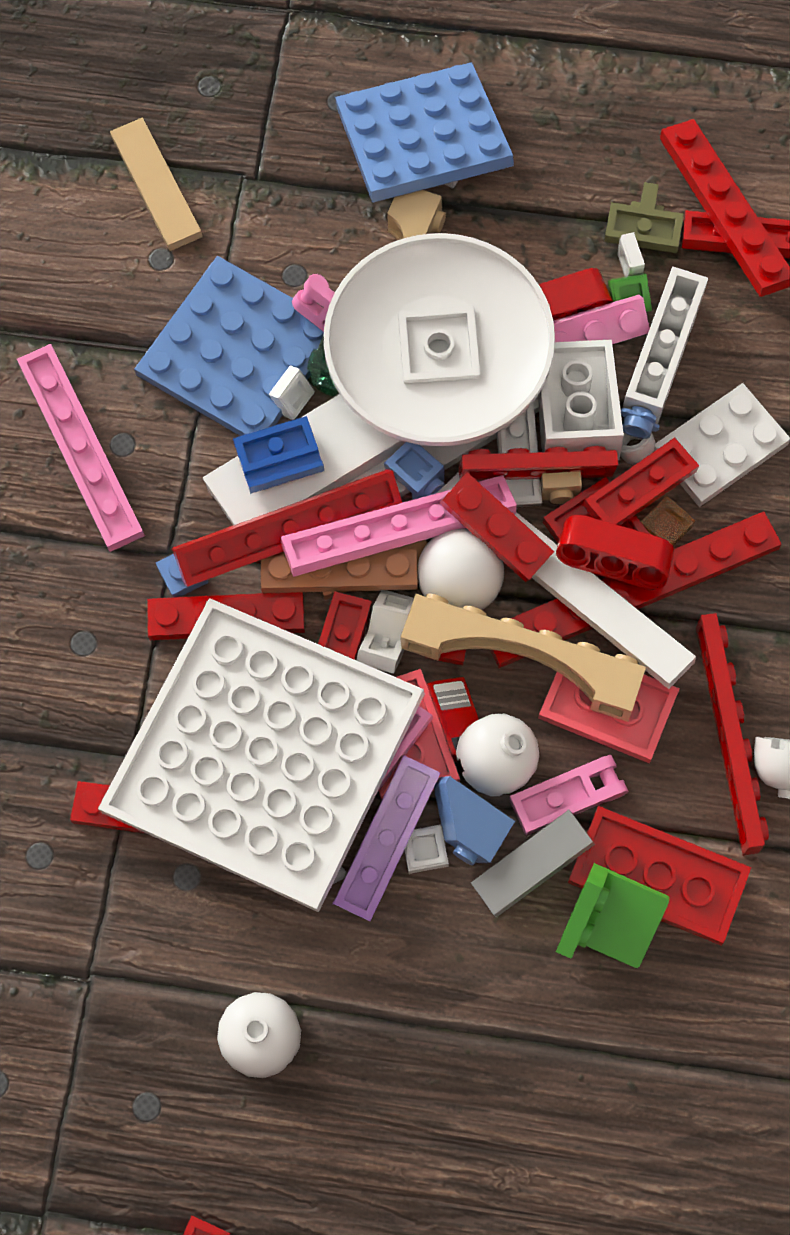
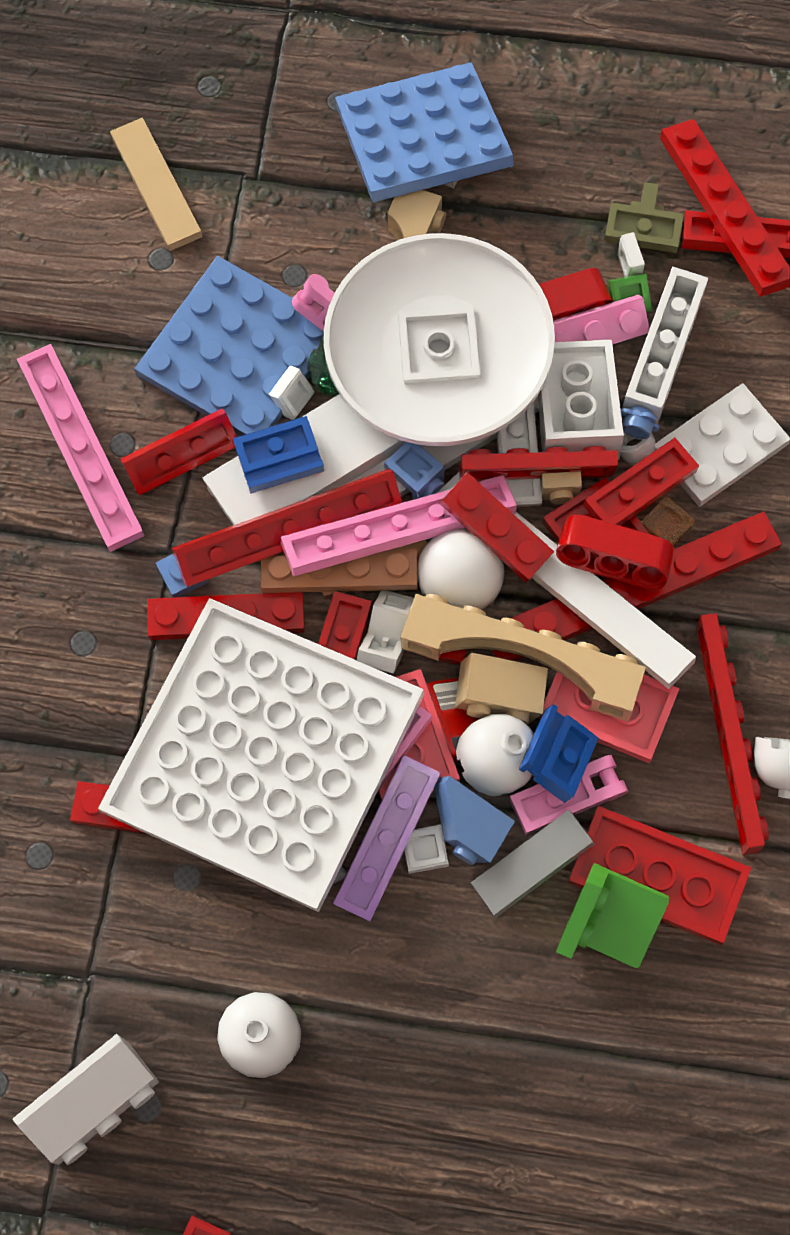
(87, 1101): none -> white slope
(179, 451): none -> red plate
(500, 687): none -> tan brick
(559, 753): none -> blue plate

